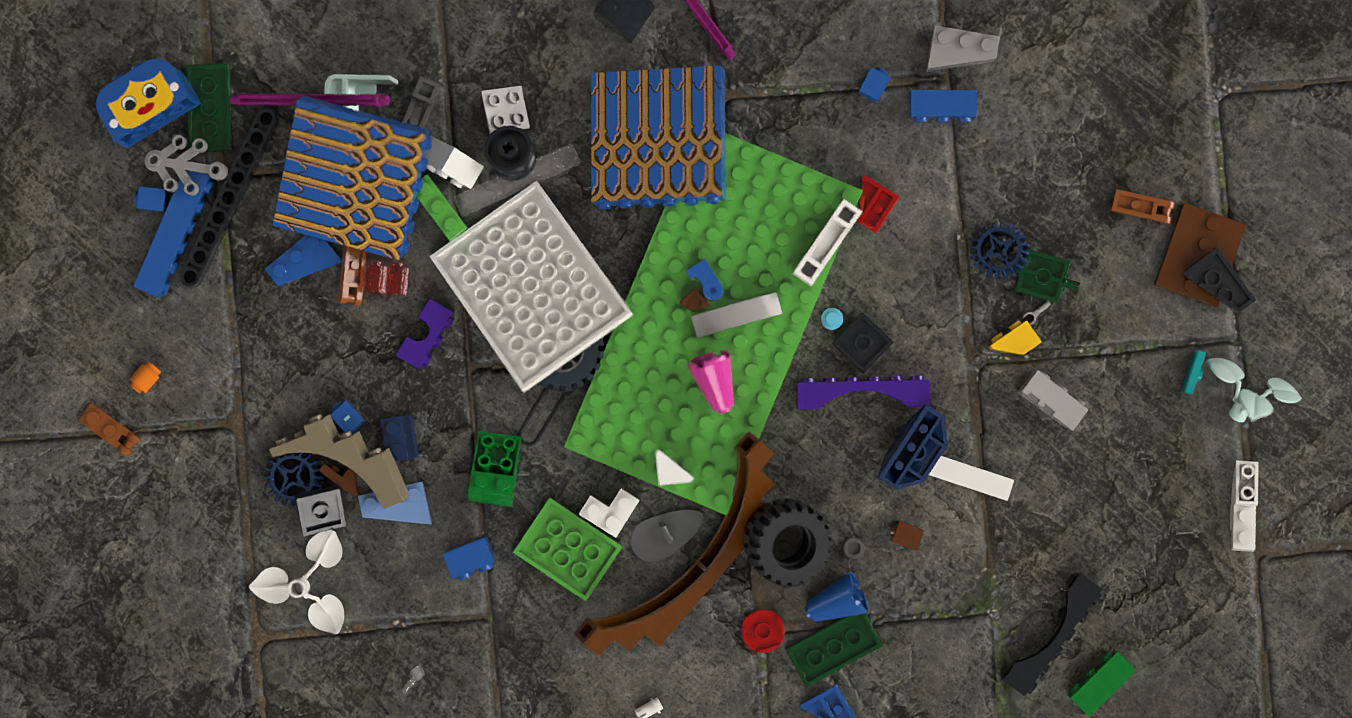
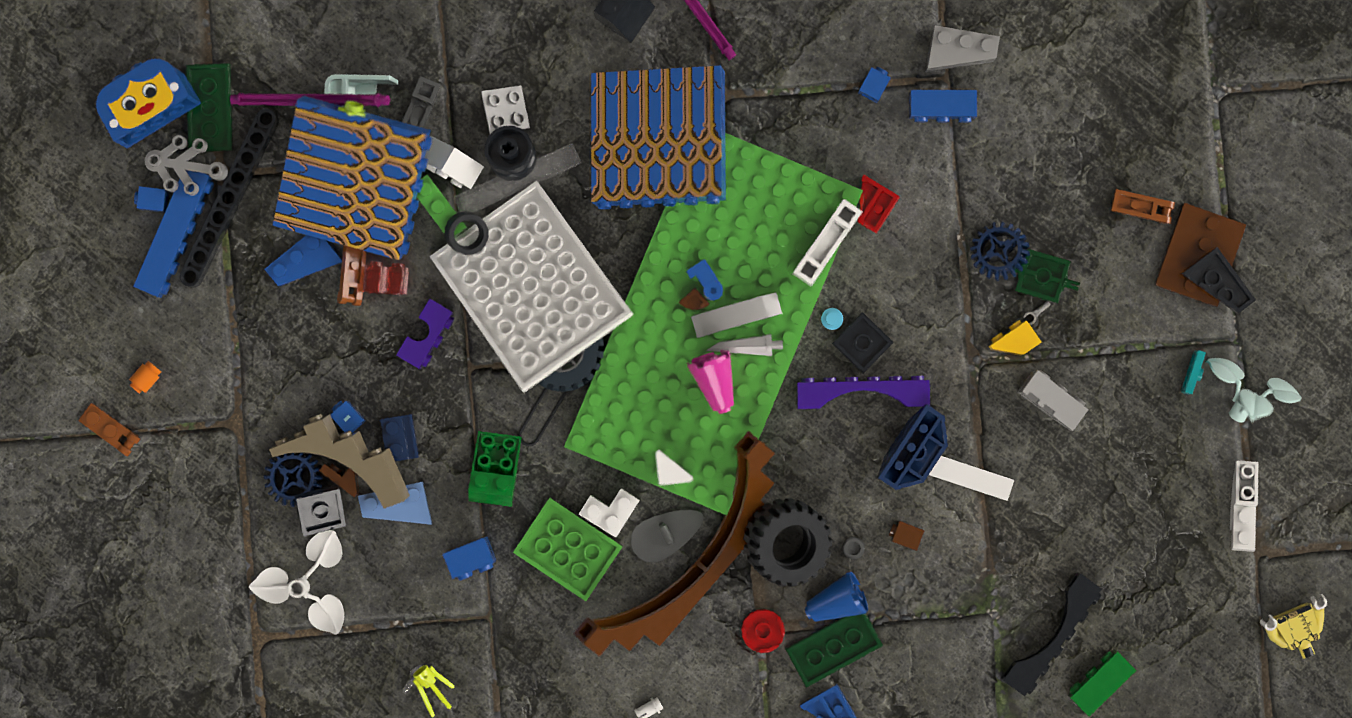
(353, 108): none -> lime plate
(425, 677): none -> neon yellow plant
(481, 240): none -> black tyre
(754, 345): none -> light grey bar
(1297, 626): none -> light yellow torso

